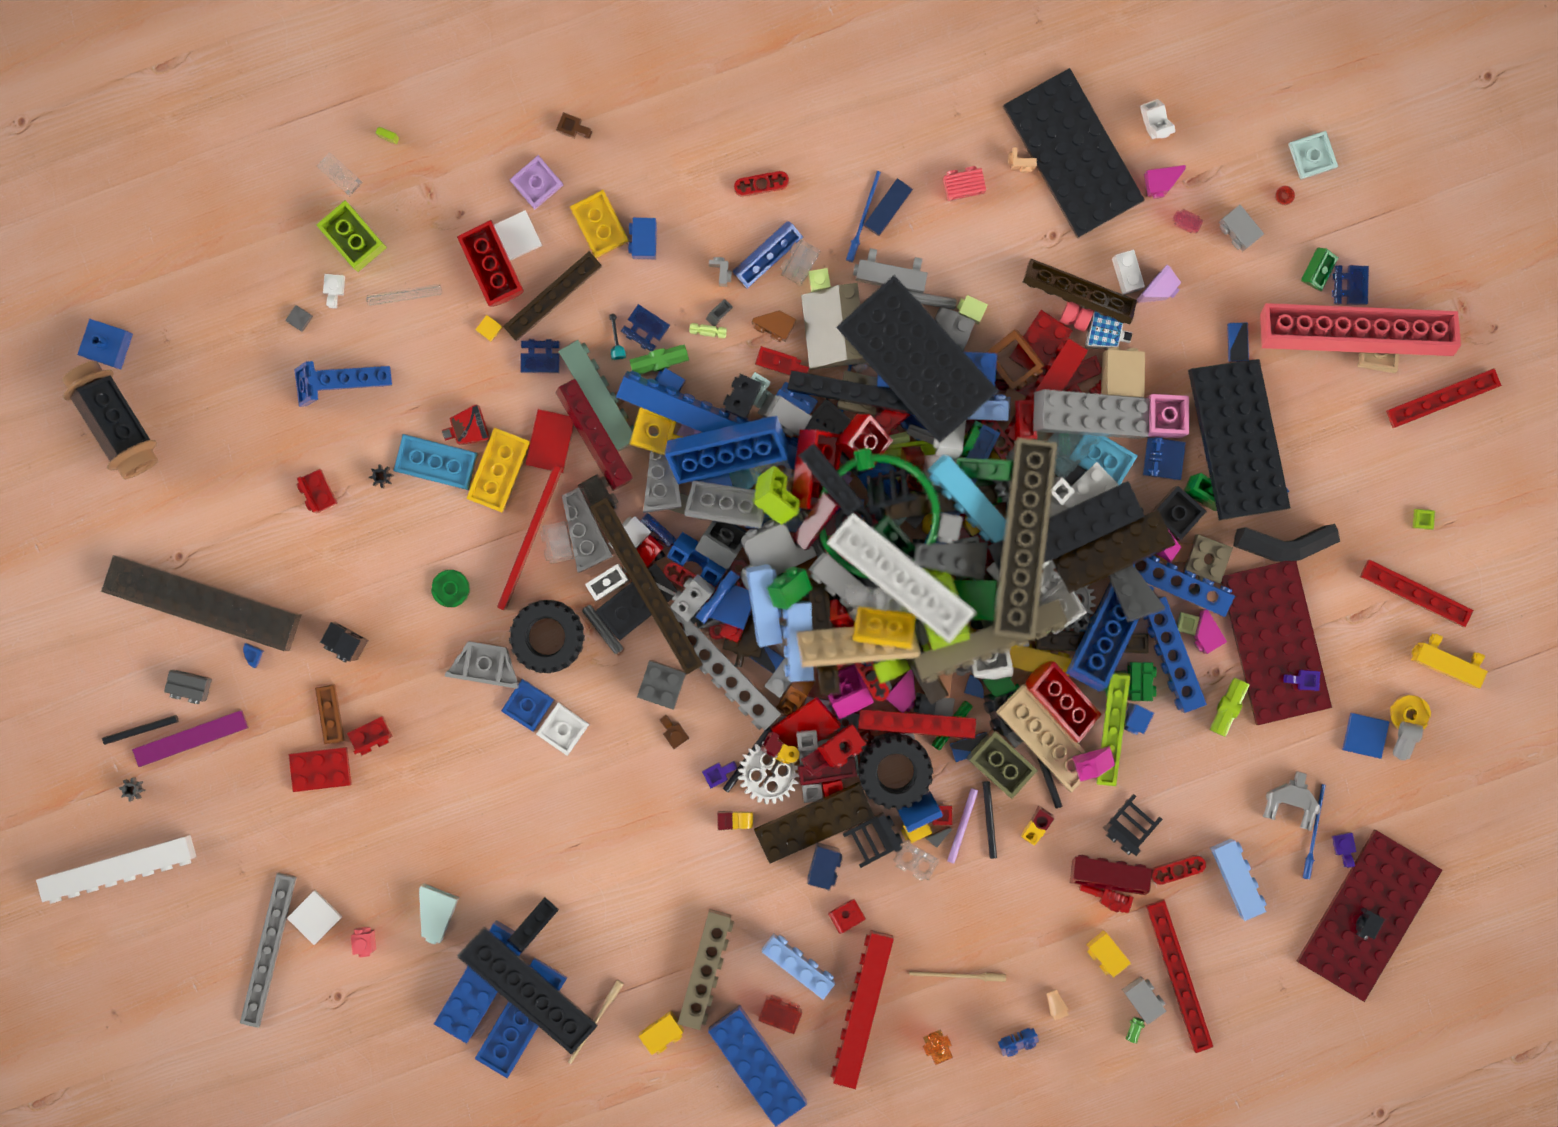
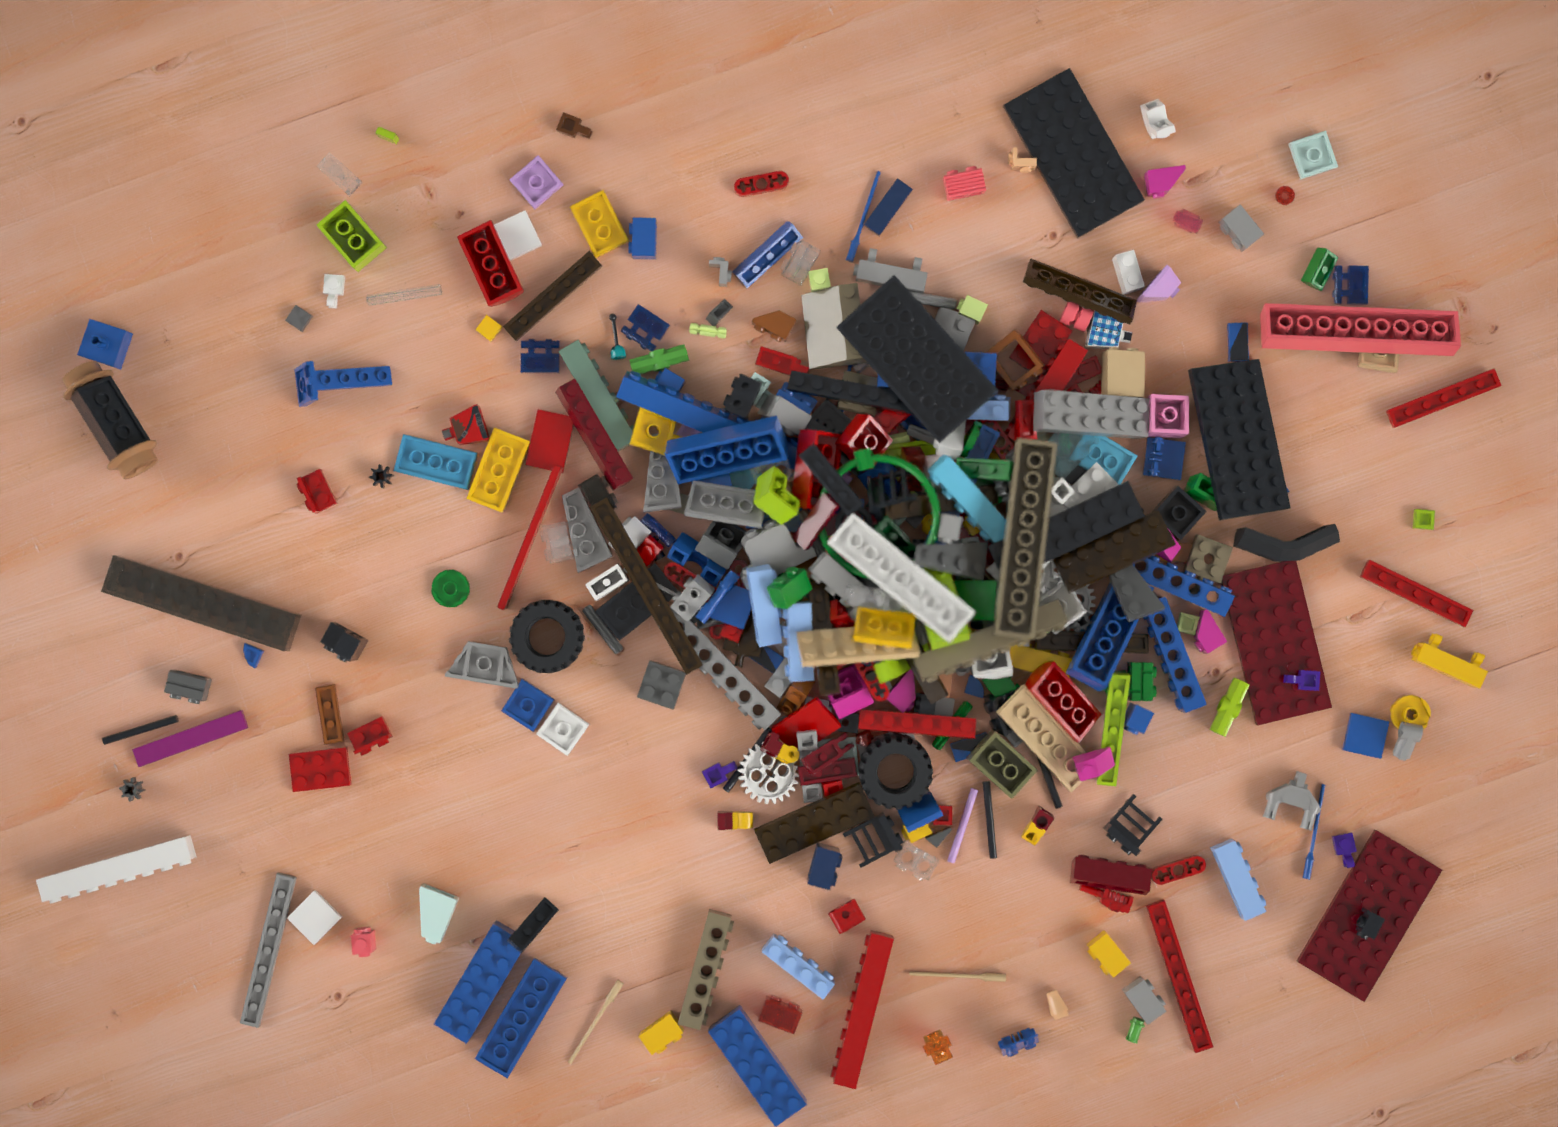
(527, 990): black plate -> none
(675, 733): reddish brown plate -> none
(852, 741): red brick -> none

